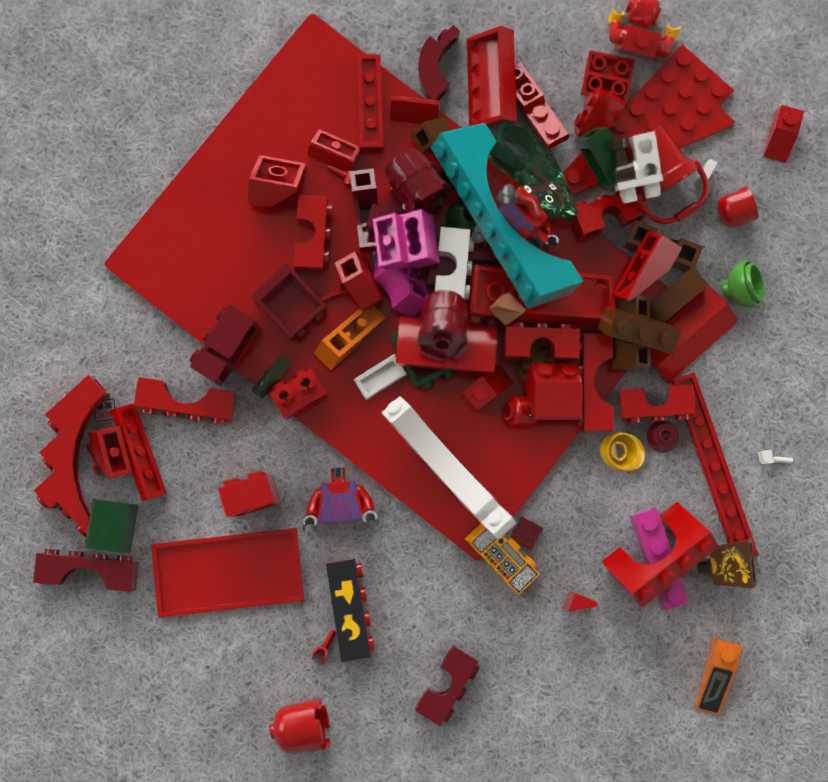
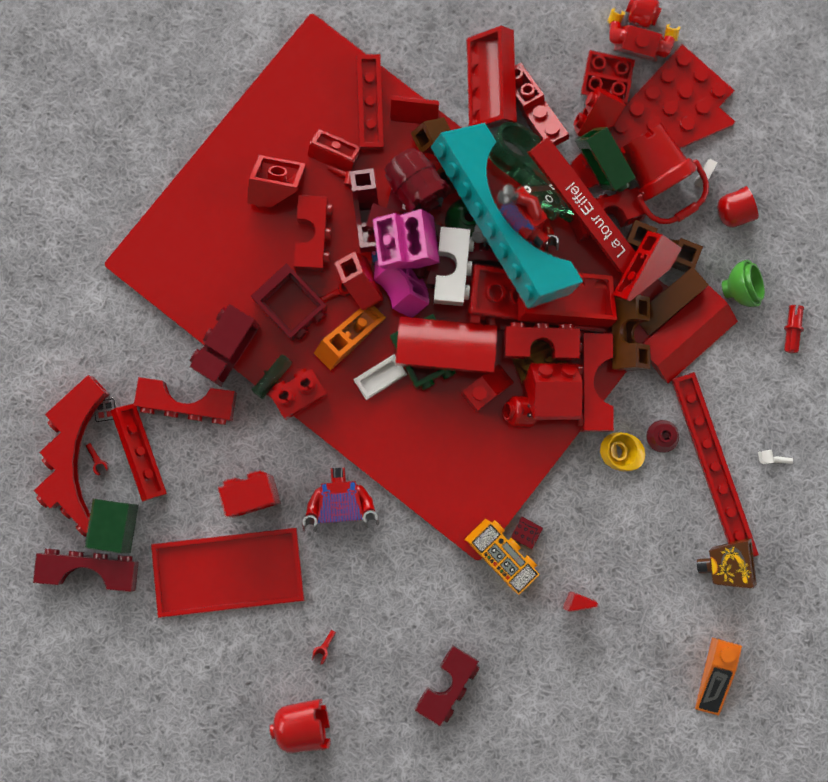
(110, 451): red slope -> none
(349, 611): black brick -> none
(429, 76): dark red arch -> none
(443, 325): dark red piece -> none
(448, 468): white arch -> none
(507, 308): nougat slope -> none
(586, 208): none -> red tile
(638, 330): reddish brown arch -> none
(644, 169): white hips -> none
(647, 581): red arch -> none
(655, 548): dark pink brick -> none
(679, 404): red arch -> none
(783, 133): red slope -> none
(793, 329): none -> red axle

